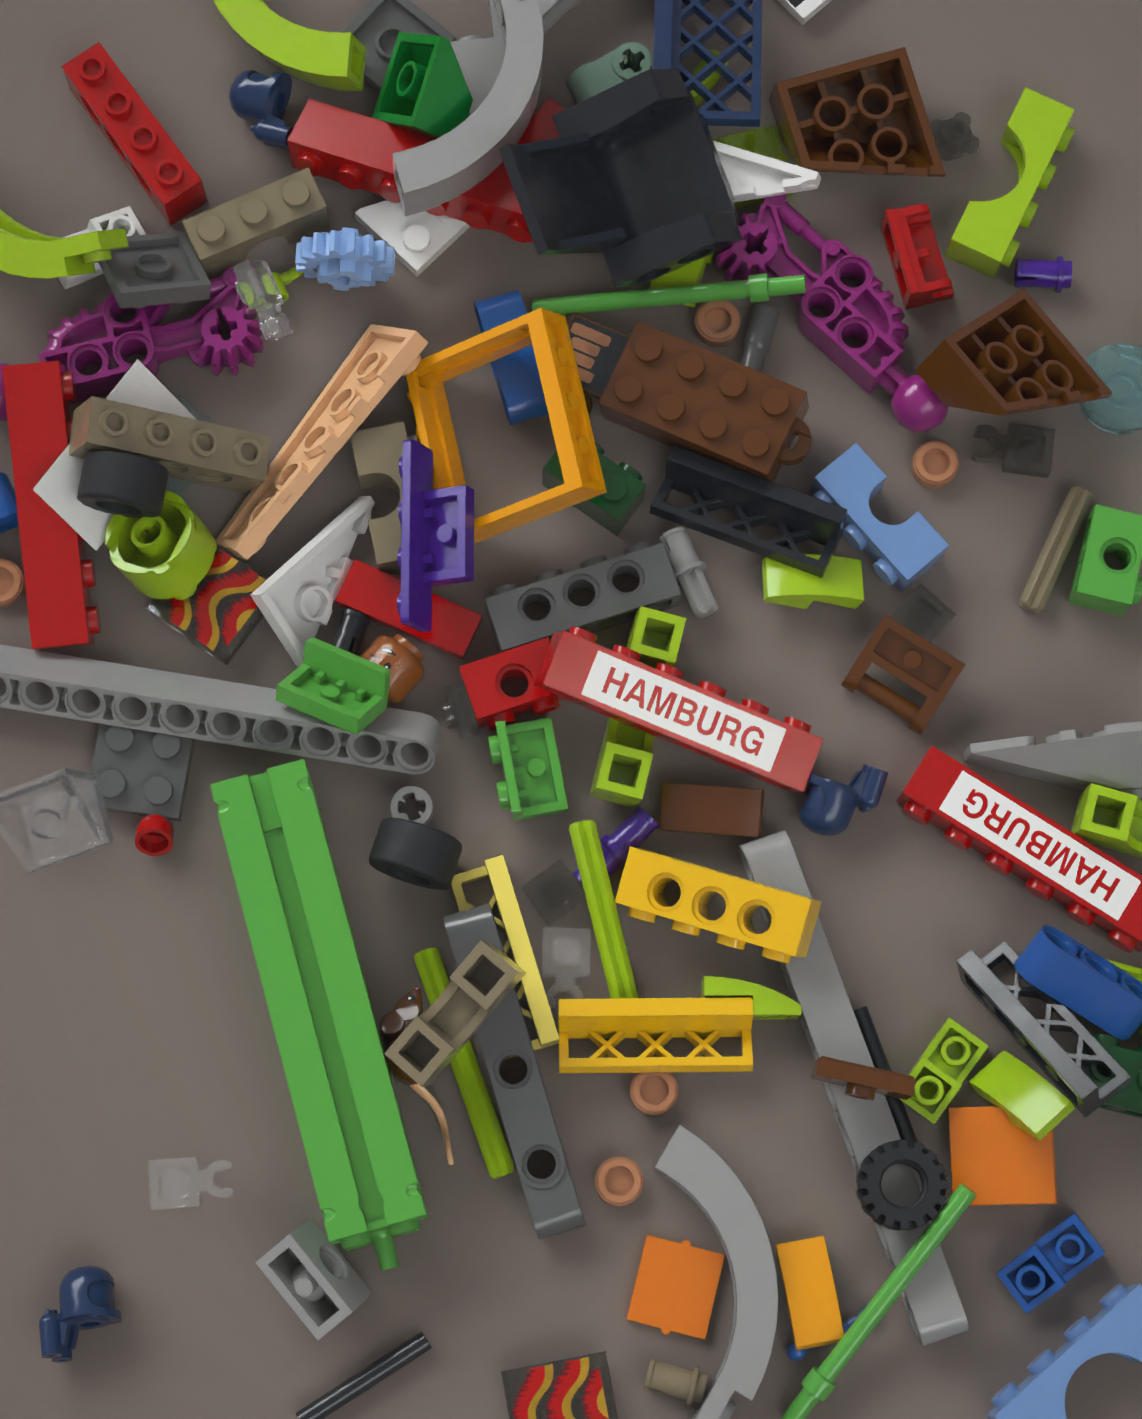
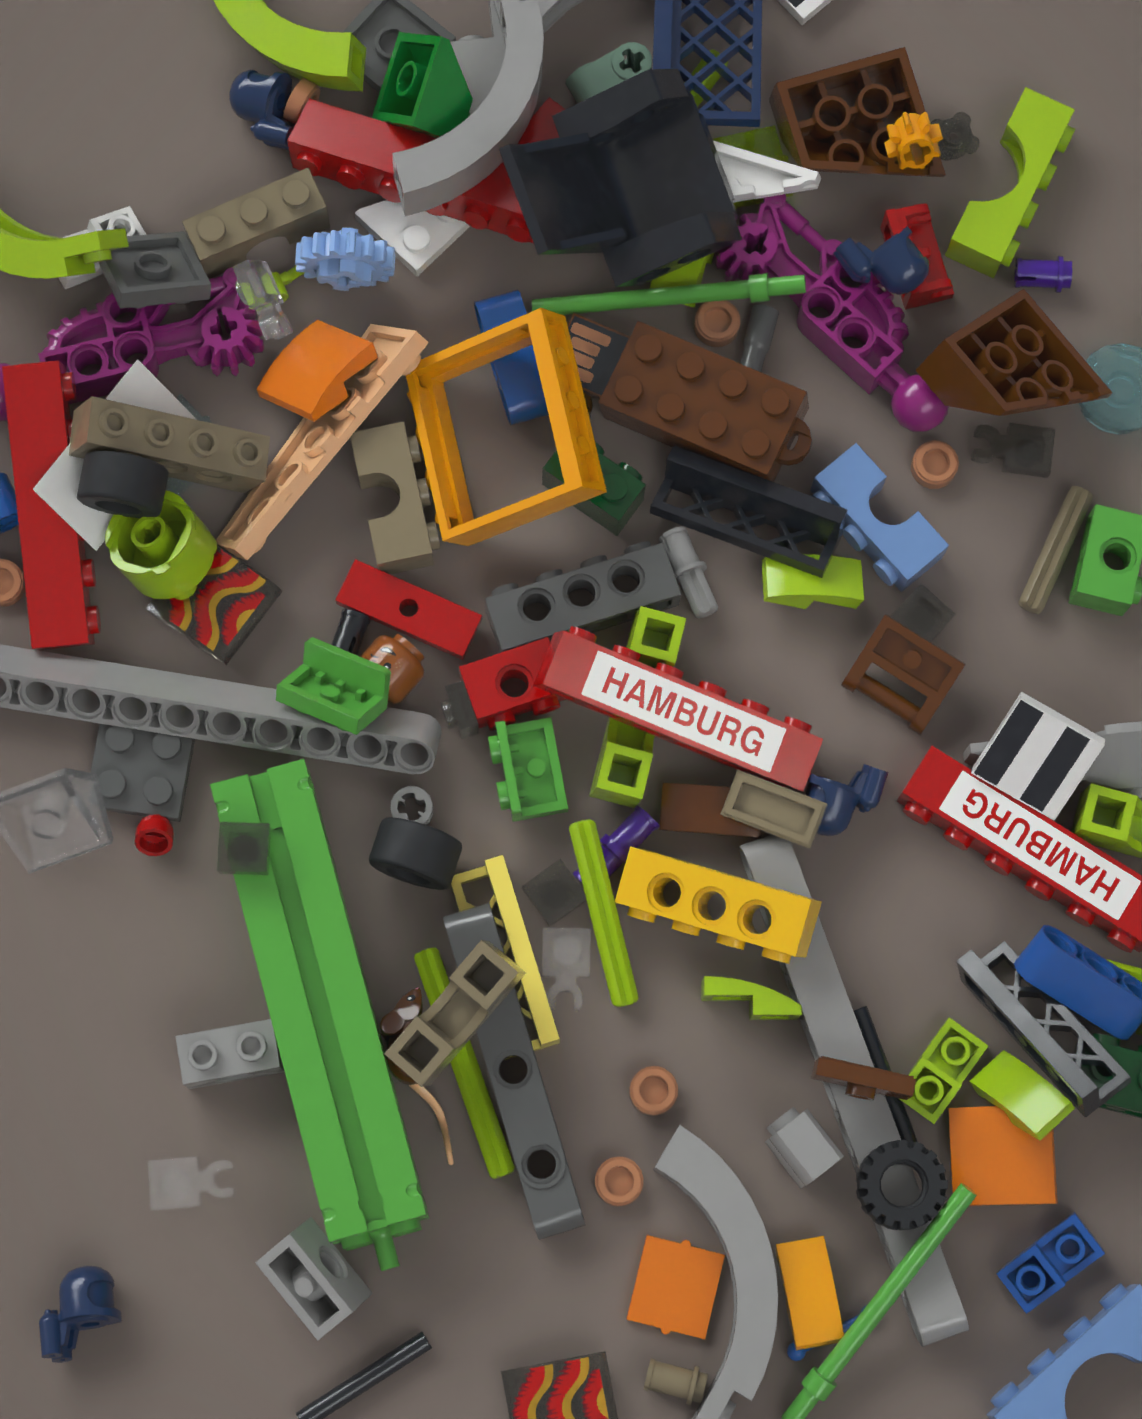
(135, 133): red brick -> none
(228, 1054): none -> light grey brick
(244, 848): none -> clear smoke plate
(299, 97): none -> nougat tile
(304, 588): white wing -> none
(313, 370): none -> orange slope
(434, 536): dark purple bracket -> none
(655, 1019): yellow fence -> none
(774, 809): none -> dark tan tile
(802, 1146): none -> light grey brick
(894, 264): none -> dark blue piece
(913, 140): none -> light orange gear
(1038, 756): none -> tile

